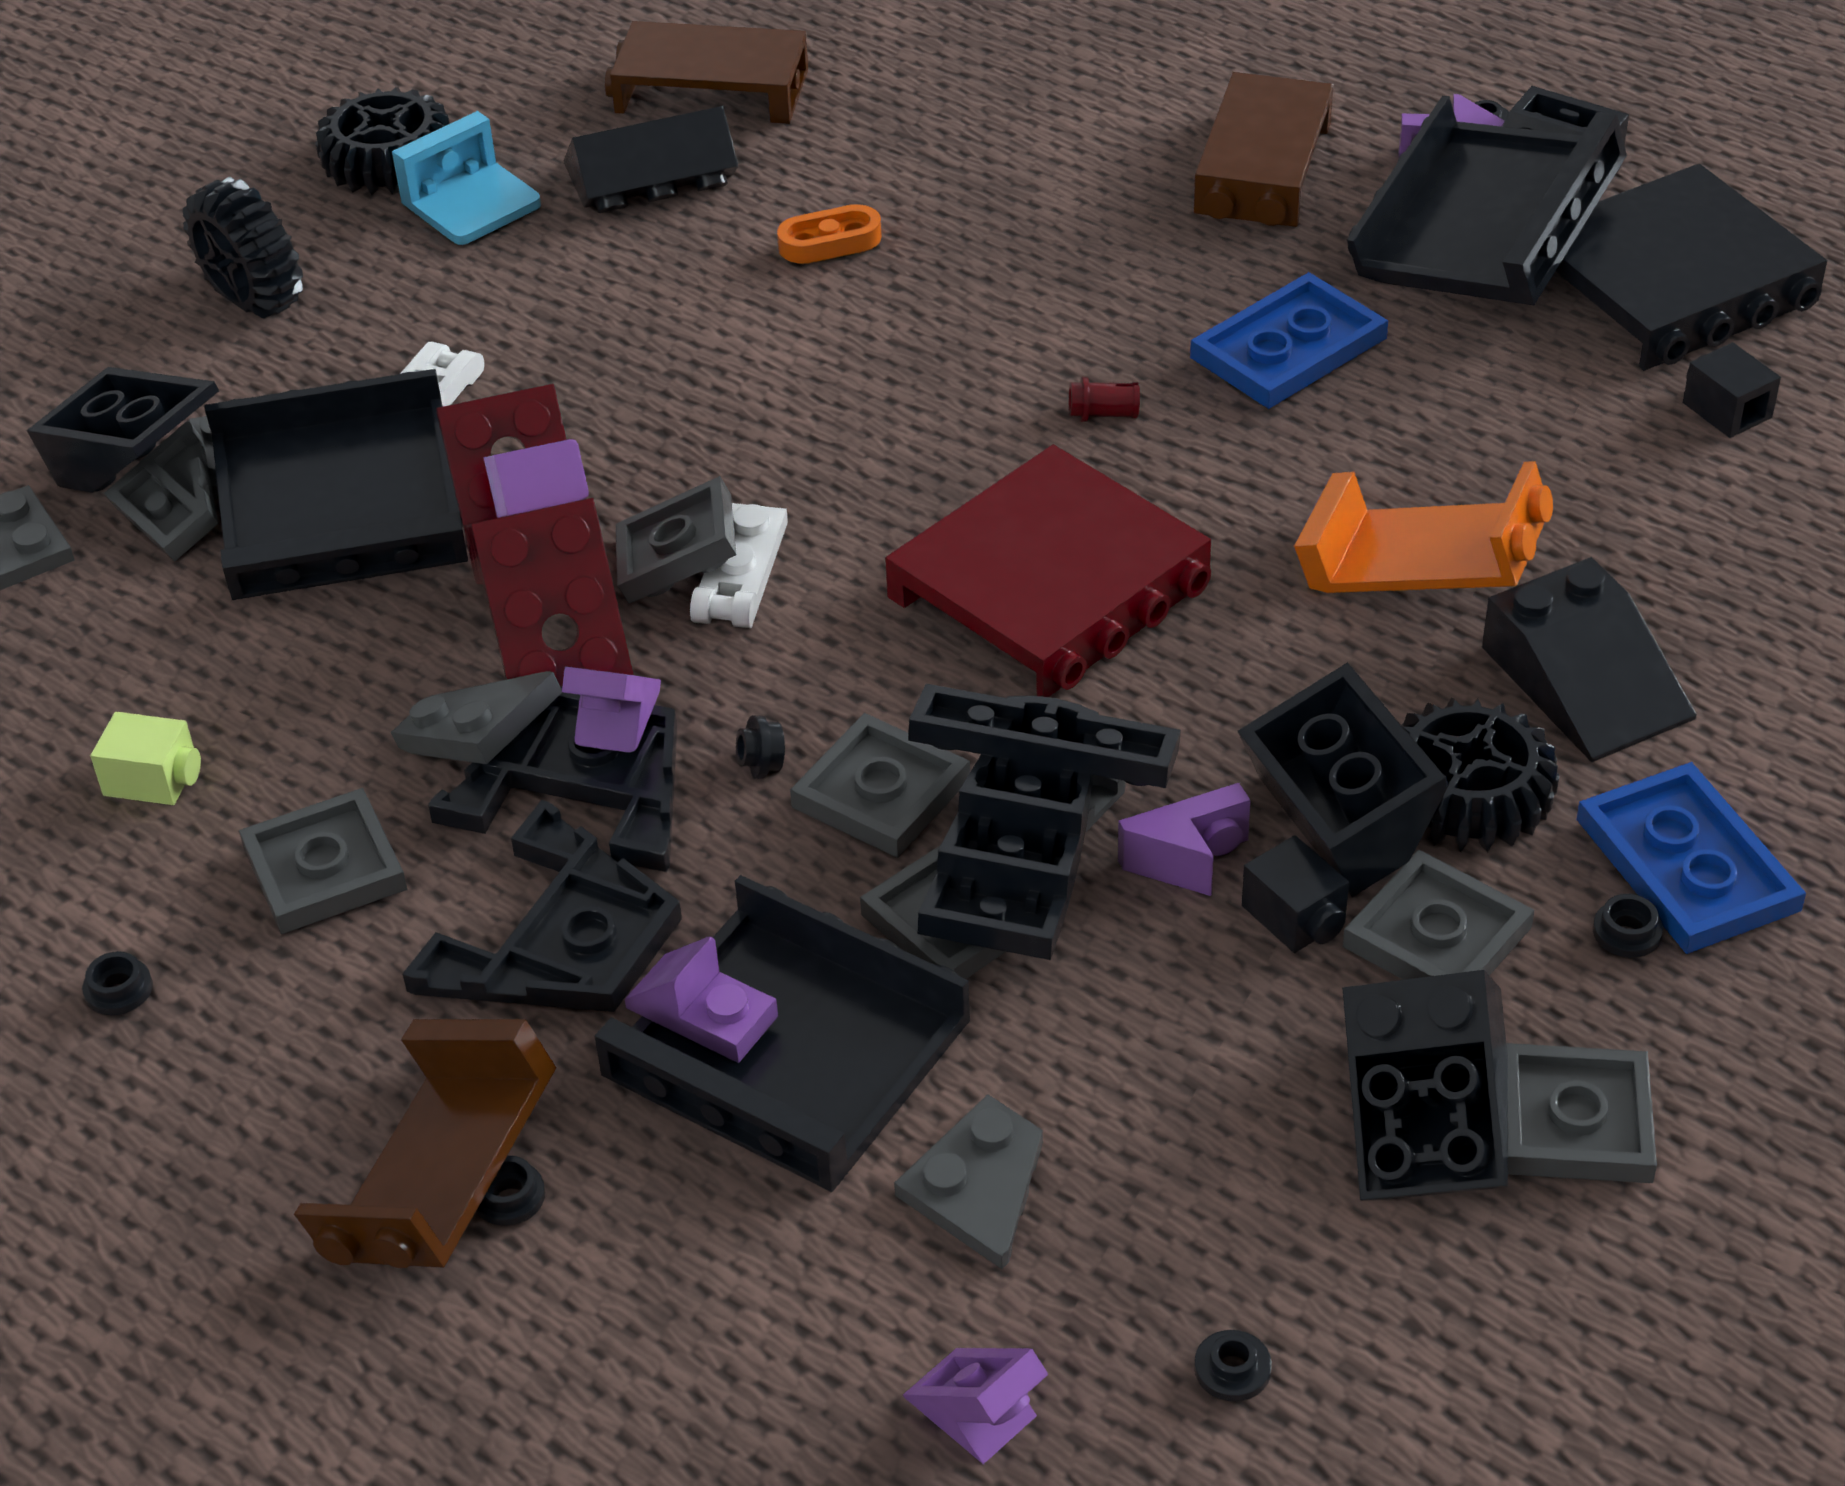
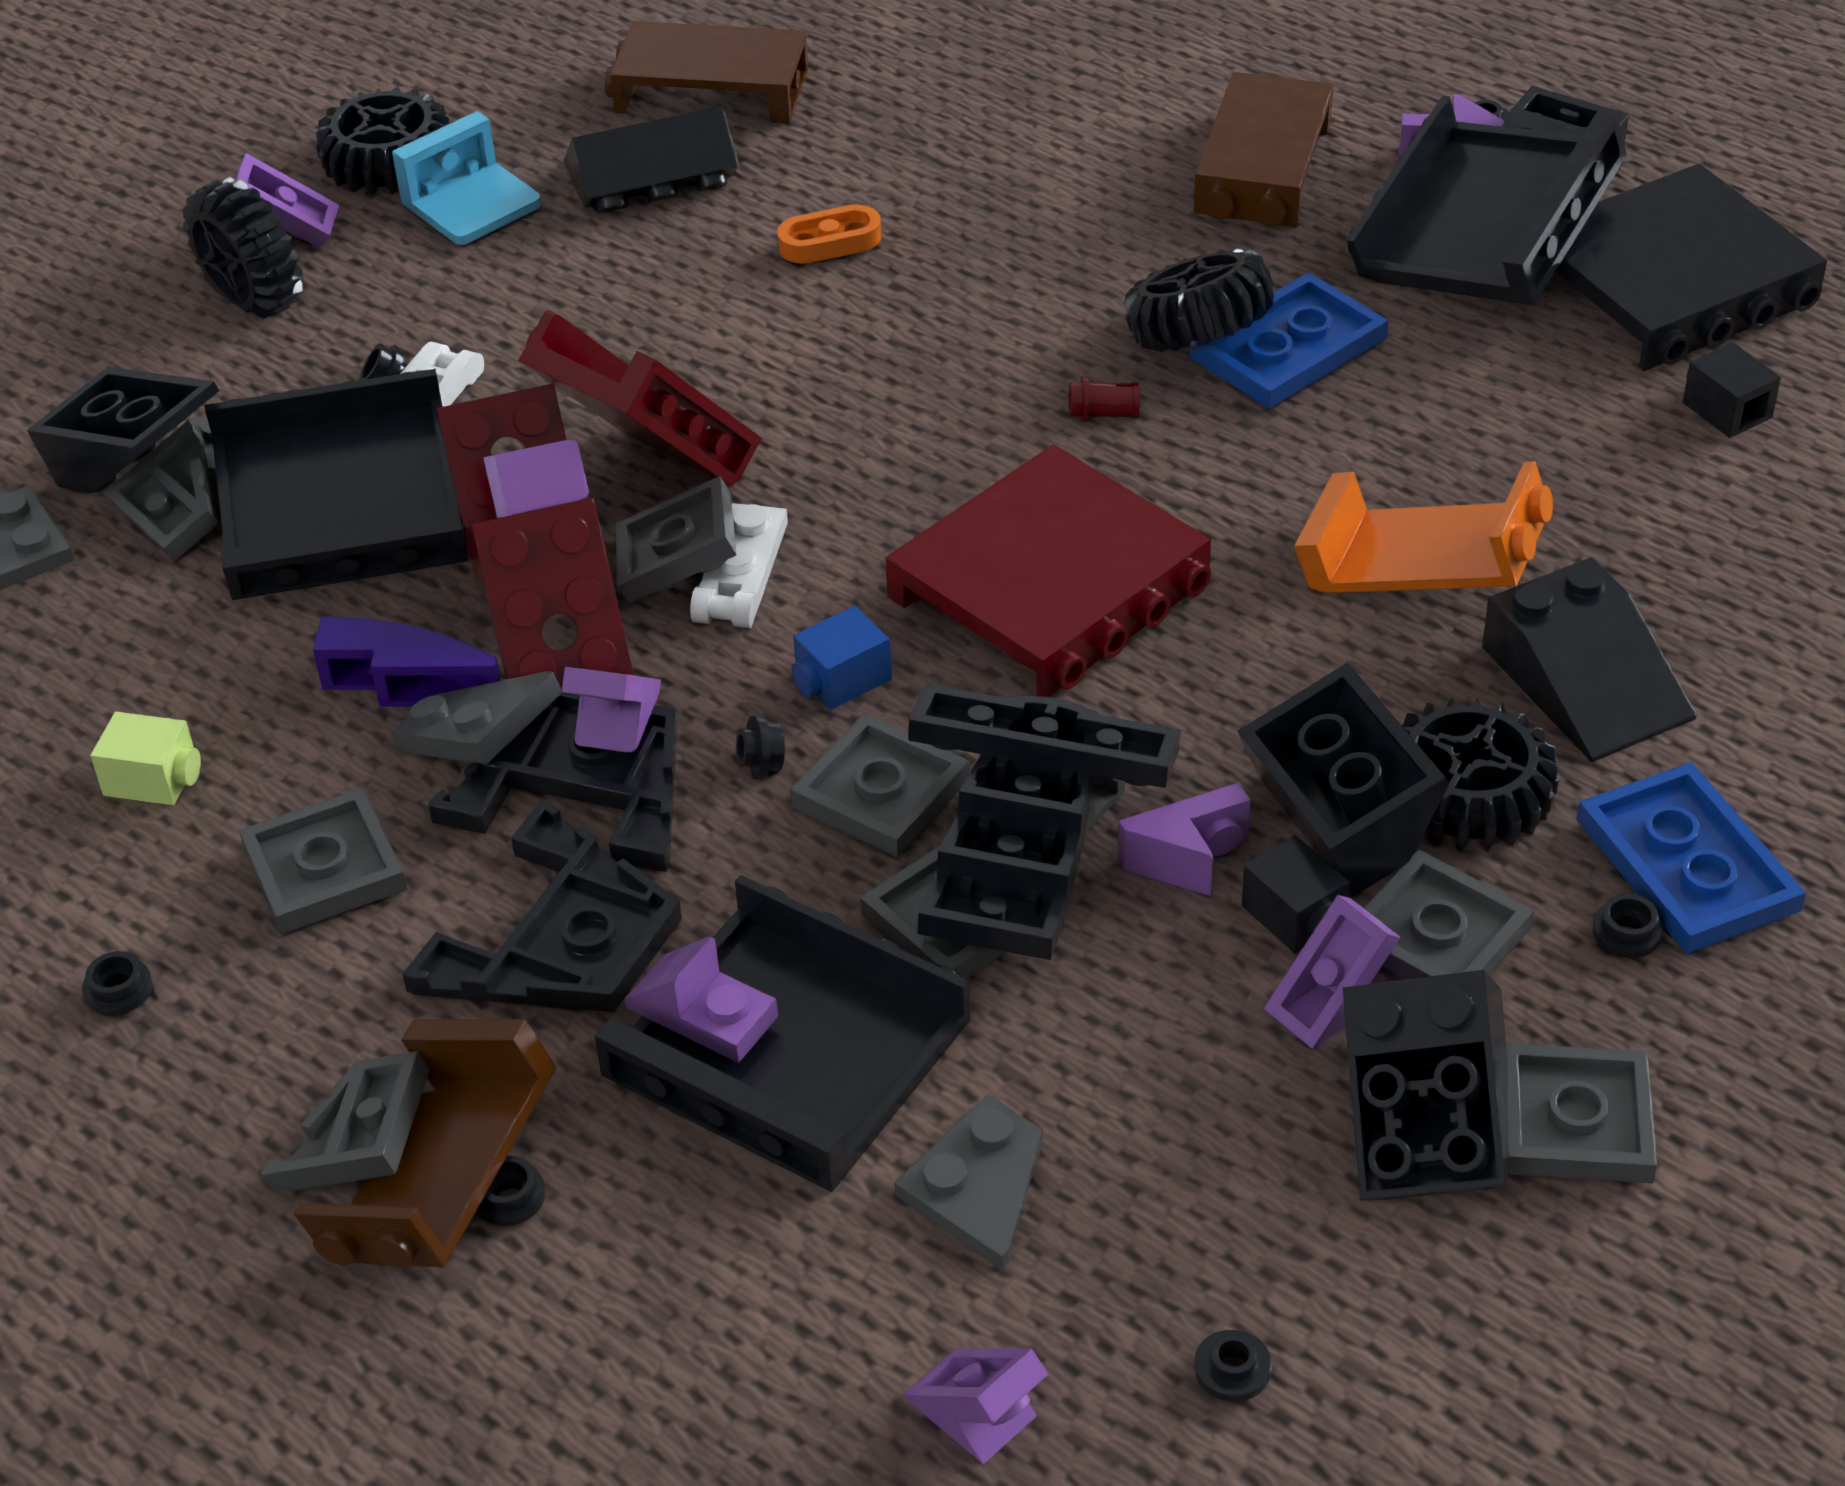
(302, 210): none -> medium lavender slope
(358, 1128): none -> dark grey wing
(383, 362): none -> black plate
(396, 660): none -> dark purple slope
(641, 399): none -> dark red panel
(841, 658): none -> blue brick
(1199, 300): none -> black gear
(1340, 953): none -> medium lavender slope

